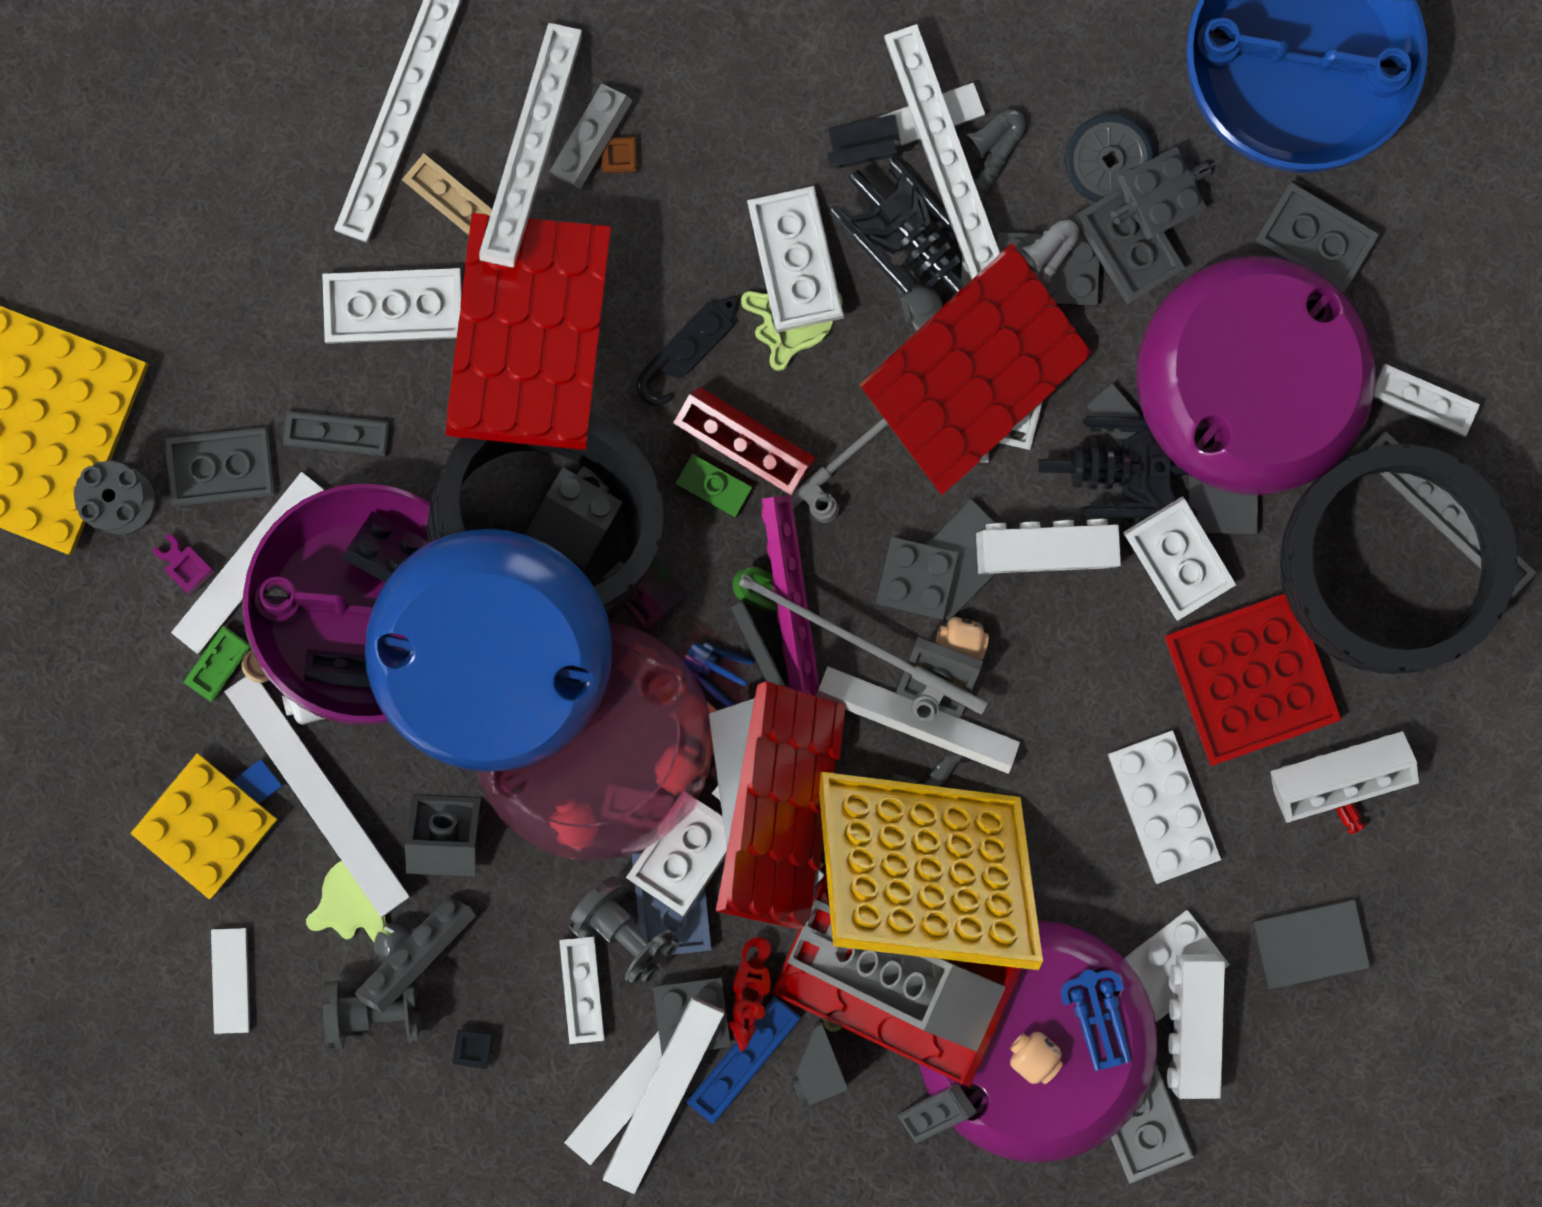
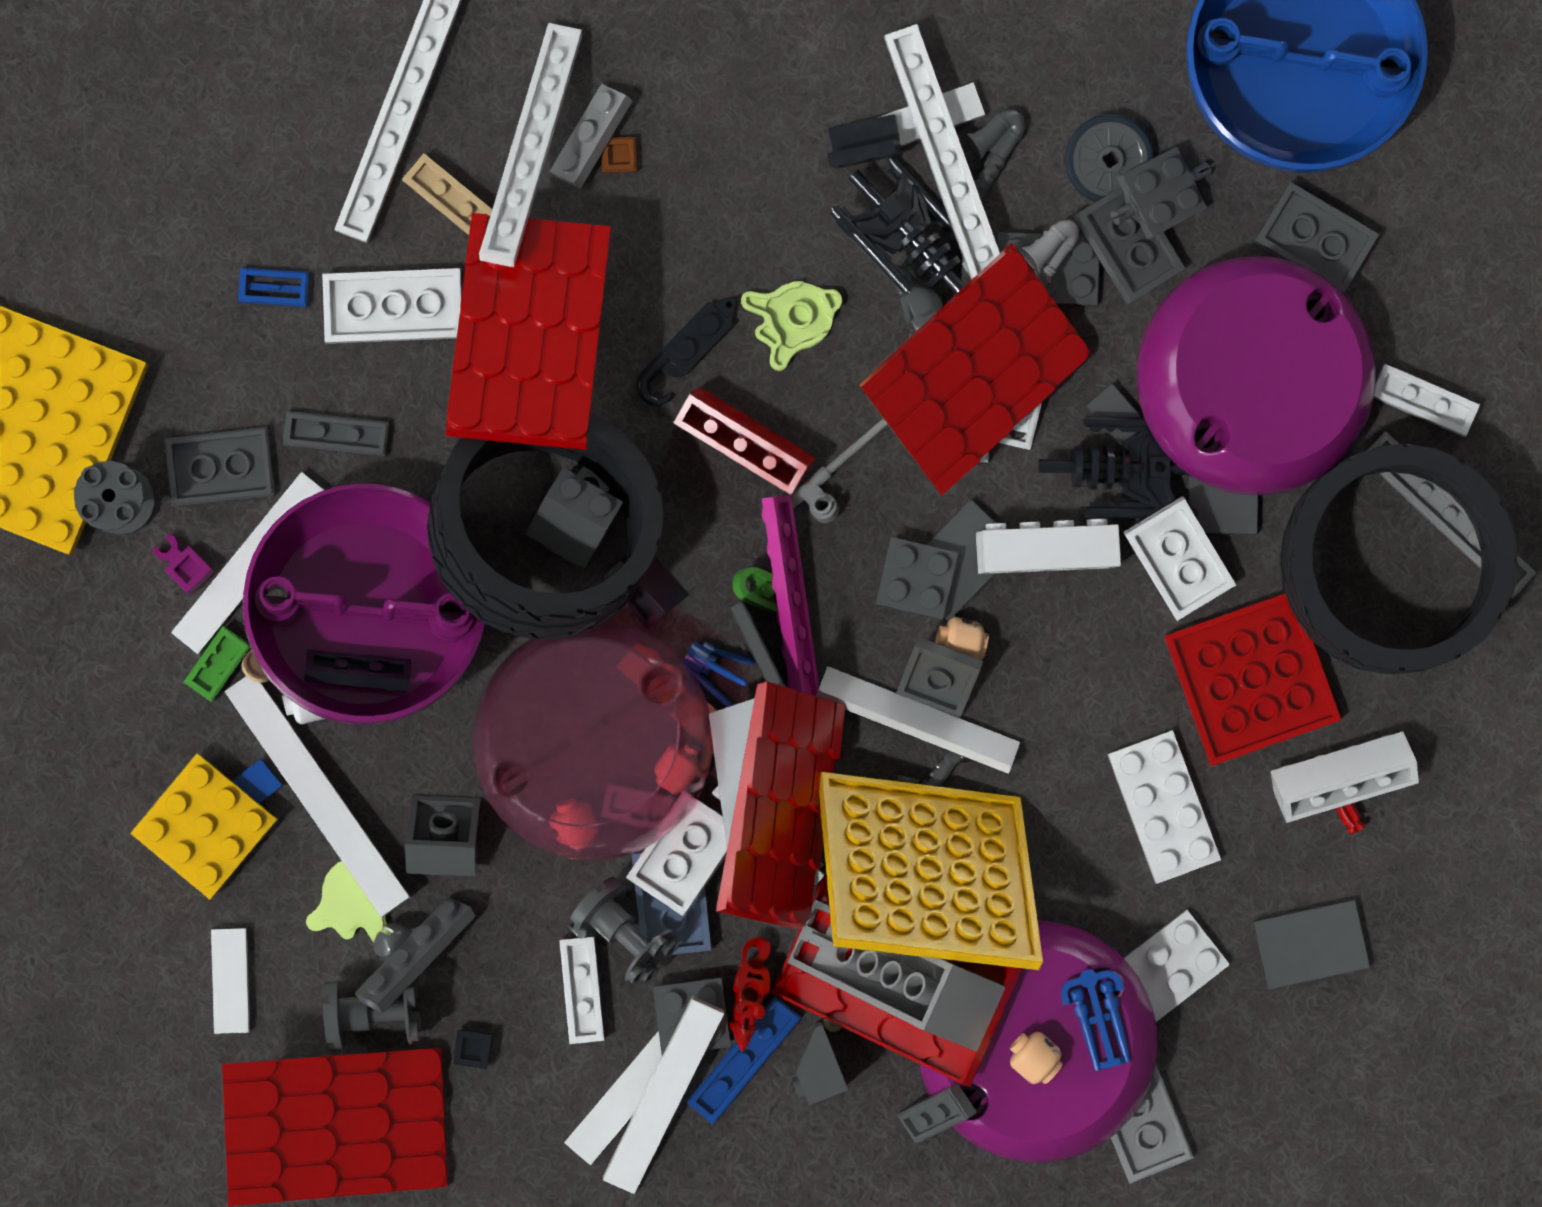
(244, 285): none -> blue tile
(334, 1125): none -> red piece
(381, 546): black plate -> none
(488, 650): blue cylinder -> none
(713, 485): bright green plate -> none
(795, 259): white tile -> none
(935, 686): light grey piece -> none
(1197, 1026): white brick -> none

